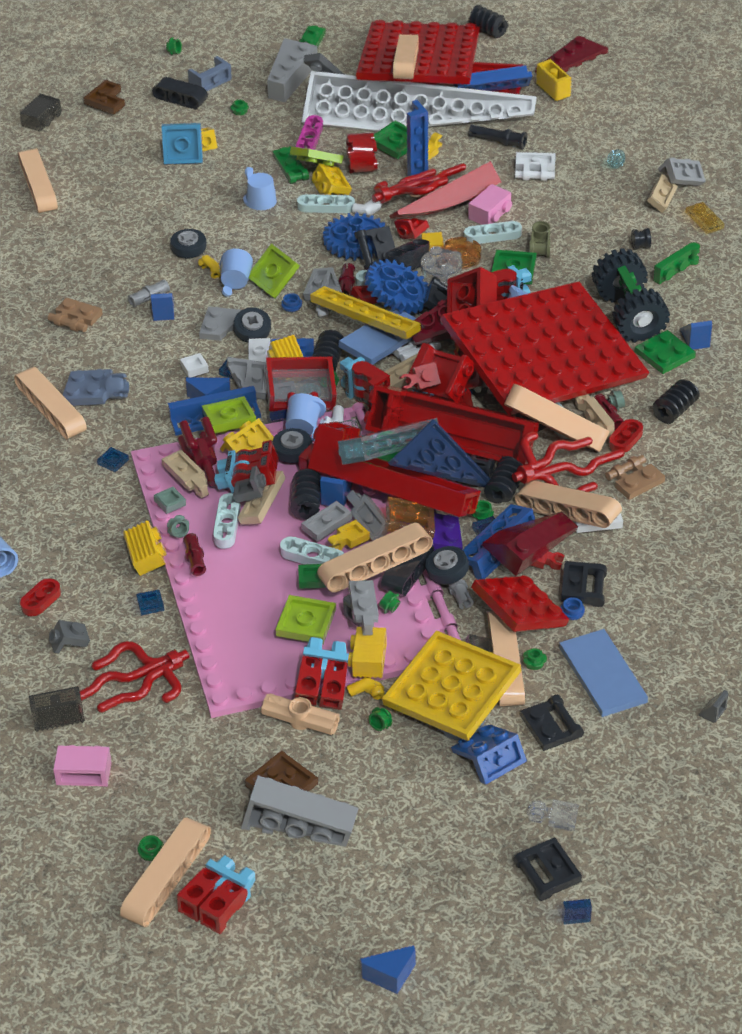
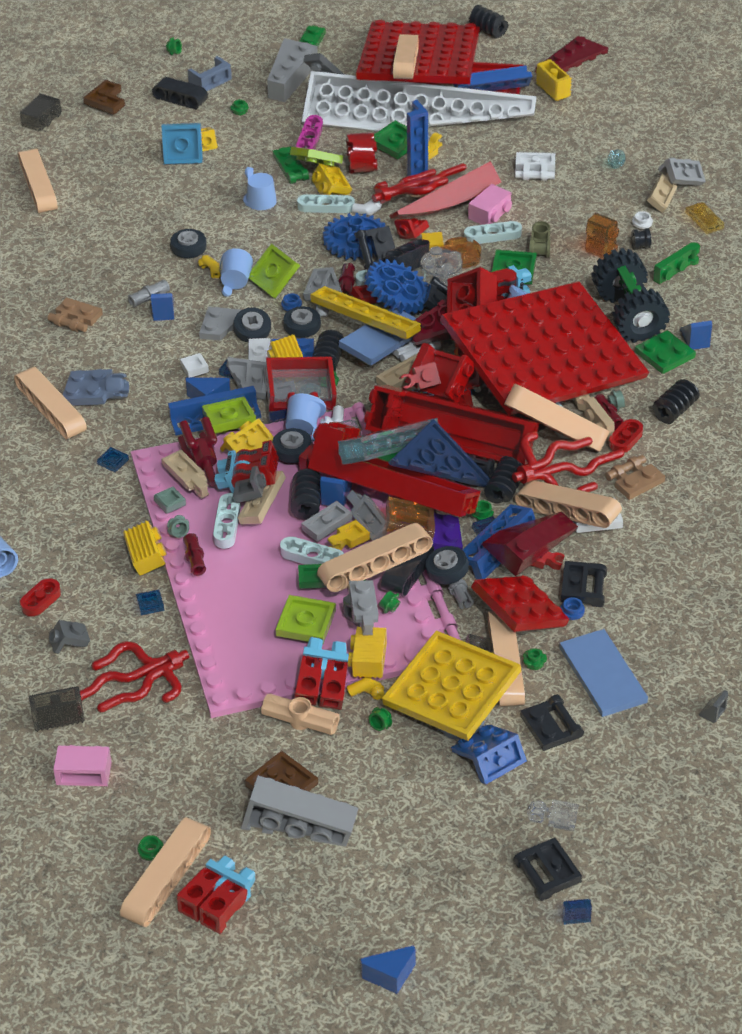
(302, 321): none -> black wheel
(361, 378): hips -> none
(506, 137): black pin -> none
(601, 235): none -> clear orange brick
(642, 220): none -> white plate

